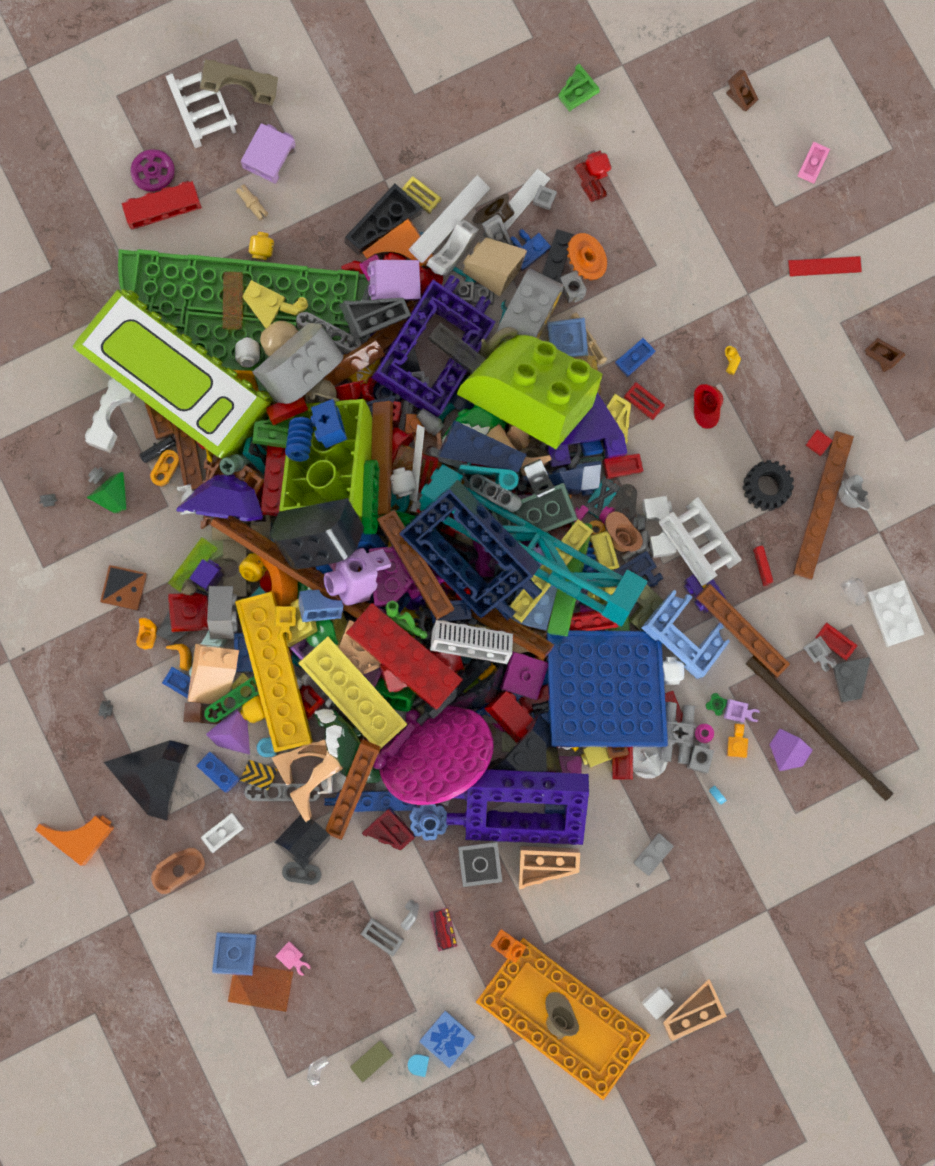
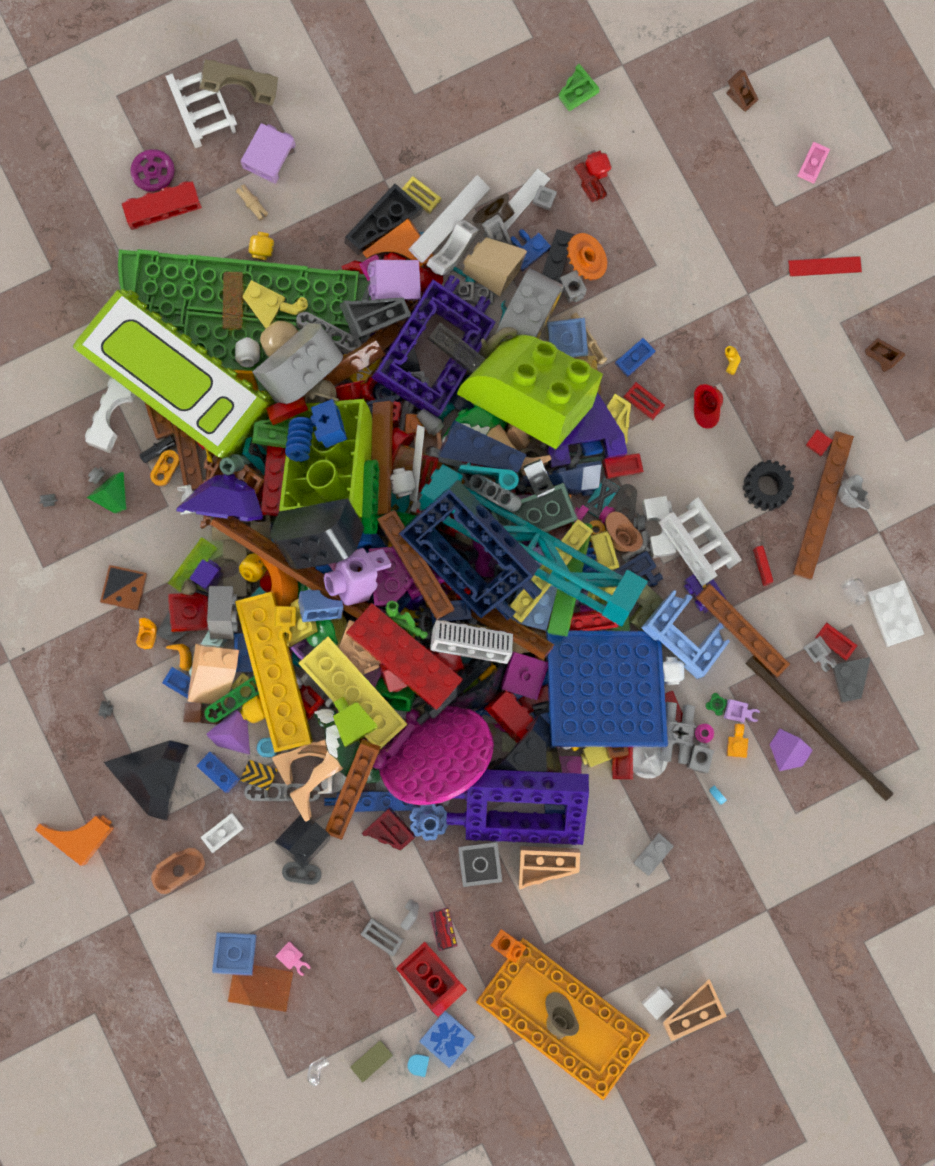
(352, 722): none -> lime torso
(431, 979): none -> red slope

